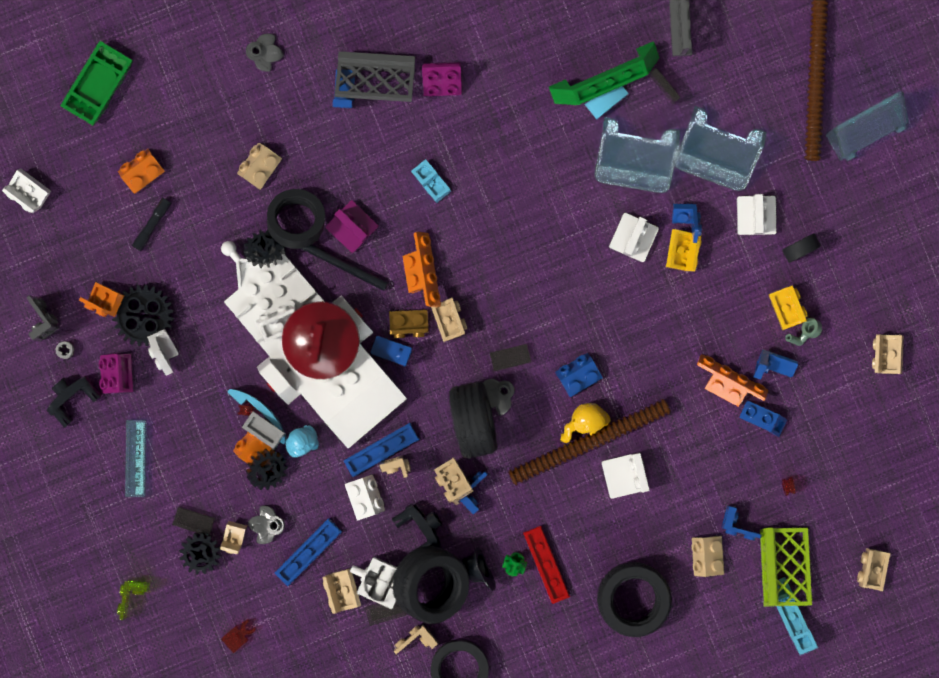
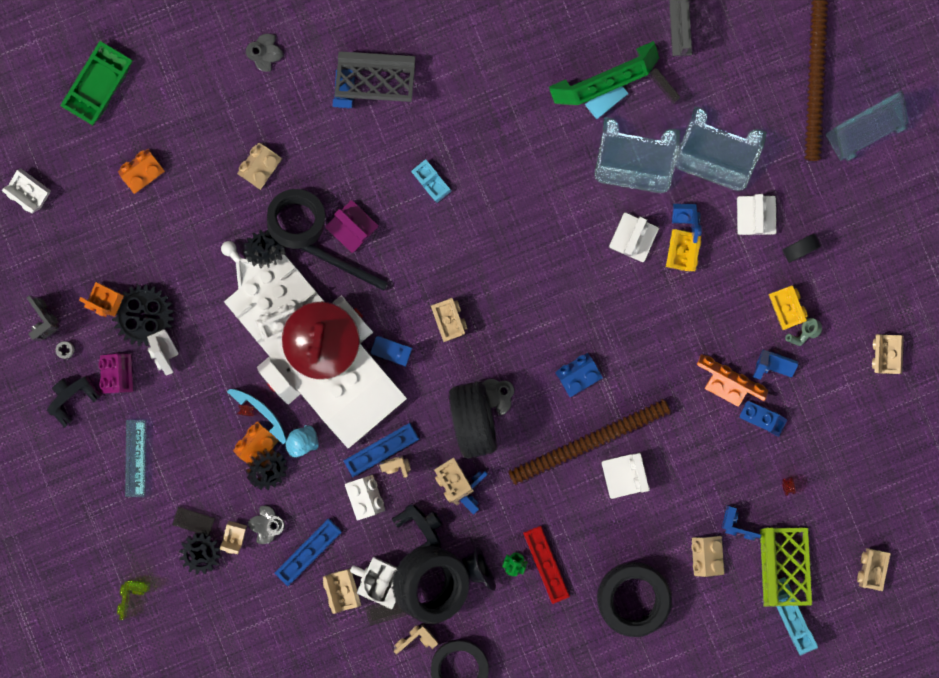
(145, 234): black piece -> none
(236, 637): clear red plate -> none
(263, 430): light grey tile -> none
(408, 322): pearl gold bracket -> none
(421, 270): orange bracket -> none
(441, 79): magenta bracket -> none
(510, 357): clear smoke tile -> none
(585, 419): yellow piece -> none

